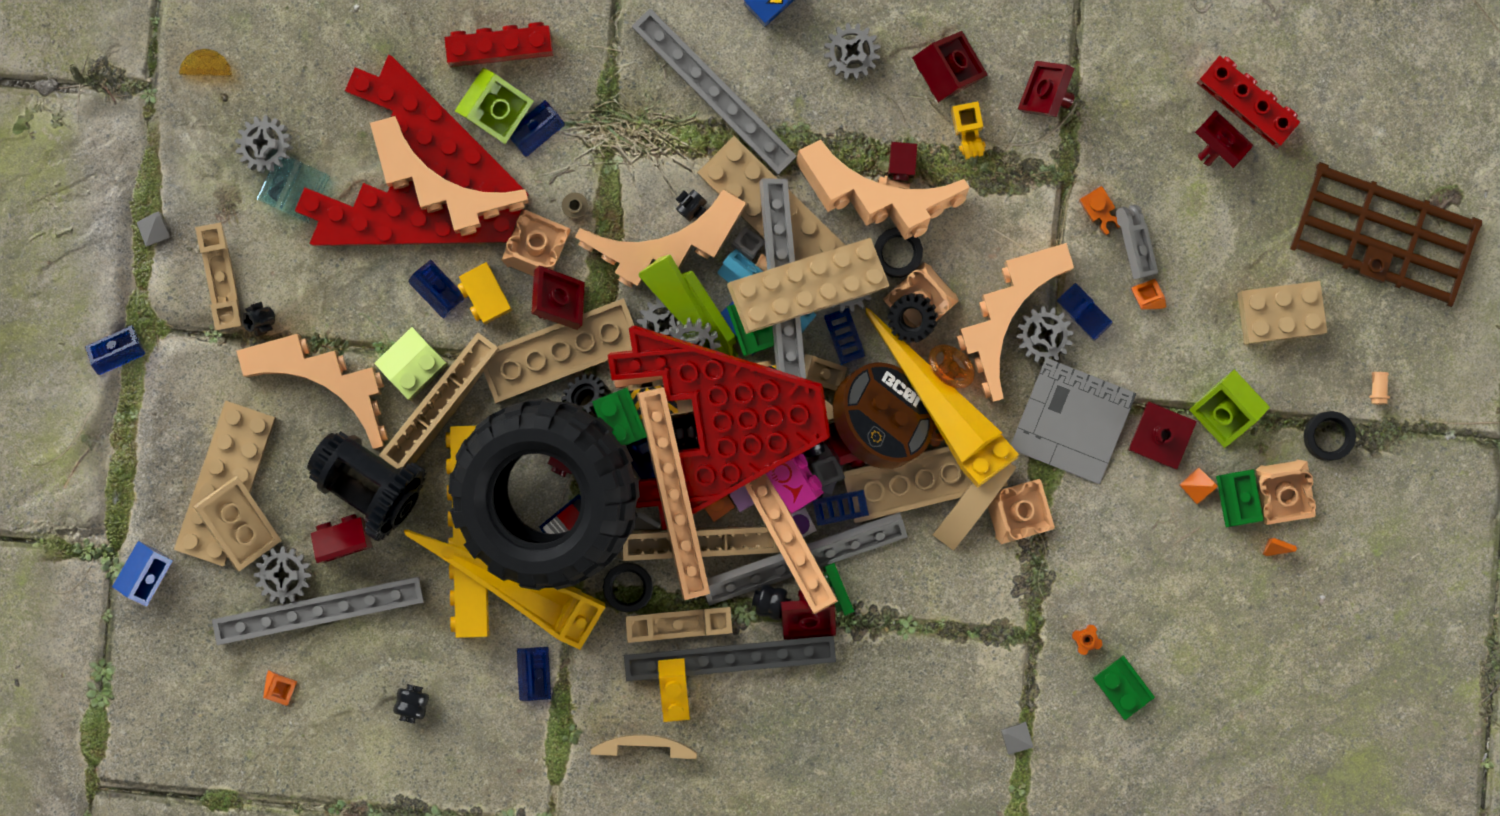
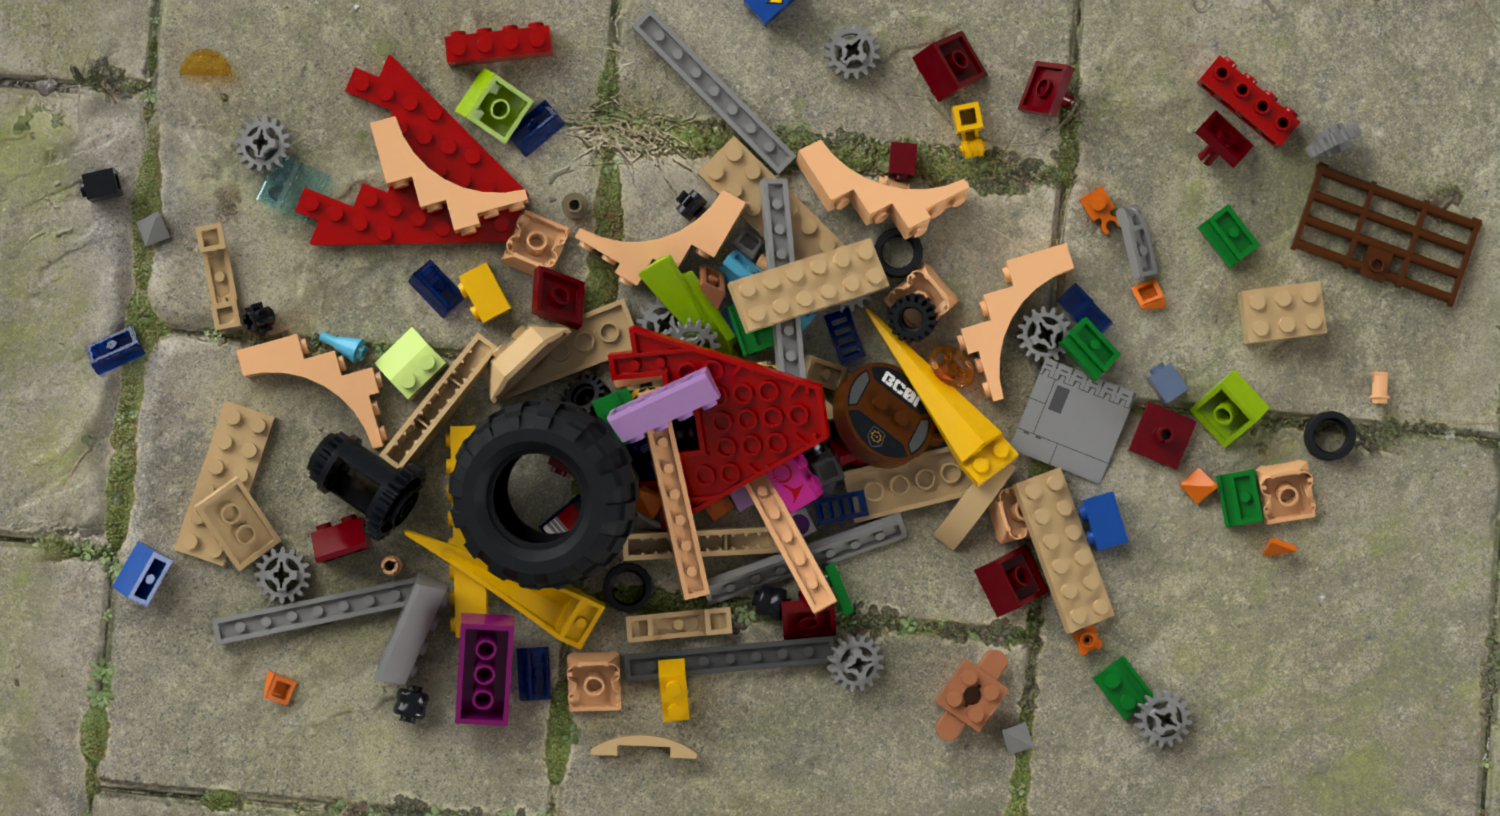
(101, 185): none -> black brick
(351, 348): none -> medium azure cone
(398, 565): none -> light nougat pin
(411, 630): none -> light grey slope
(484, 669): none -> magenta brick
(521, 355): none -> tan wedge
(594, 681): none -> light nougat slope
(648, 502): none -> orange slope
(664, 405): none -> lavender slope
(712, 284): none -> nougat slope
(846, 655): none -> light grey gear
(971, 695): none -> nougat brick
(1011, 581): none -> dark red slope
(1063, 550): none -> tan plate
(1089, 349): none -> green plate
(1103, 521): none -> blue brick
(1158, 727): none -> light grey gear
(1166, 382): none -> sand blue brick
(1228, 236): none -> green plate
(1334, 140): none -> light grey gear

